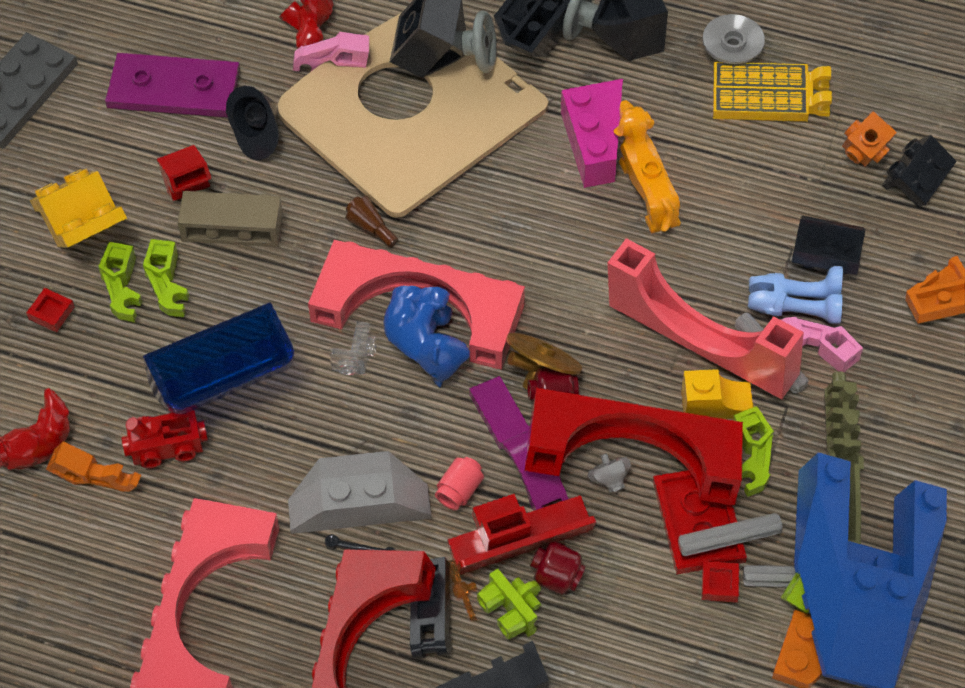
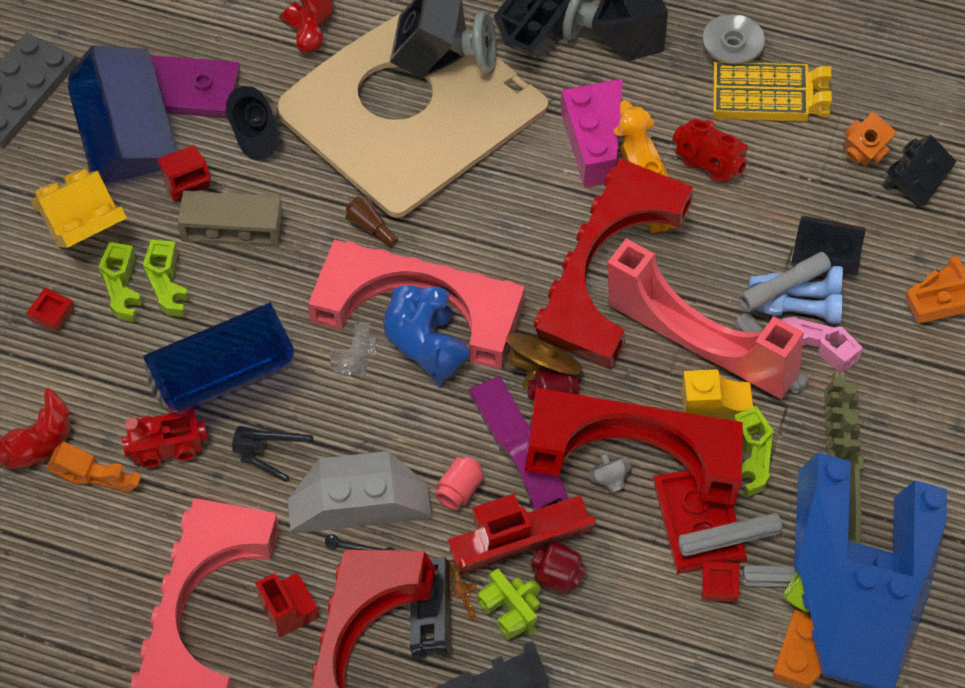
(120, 112): none -> clear blue windscreen
(253, 441): none -> black plant
(286, 602): none -> red piece
(342, 50): bright pink piece -> none
(629, 199): none -> red arch
(710, 149): none -> red brick
(800, 273): none -> light grey piece

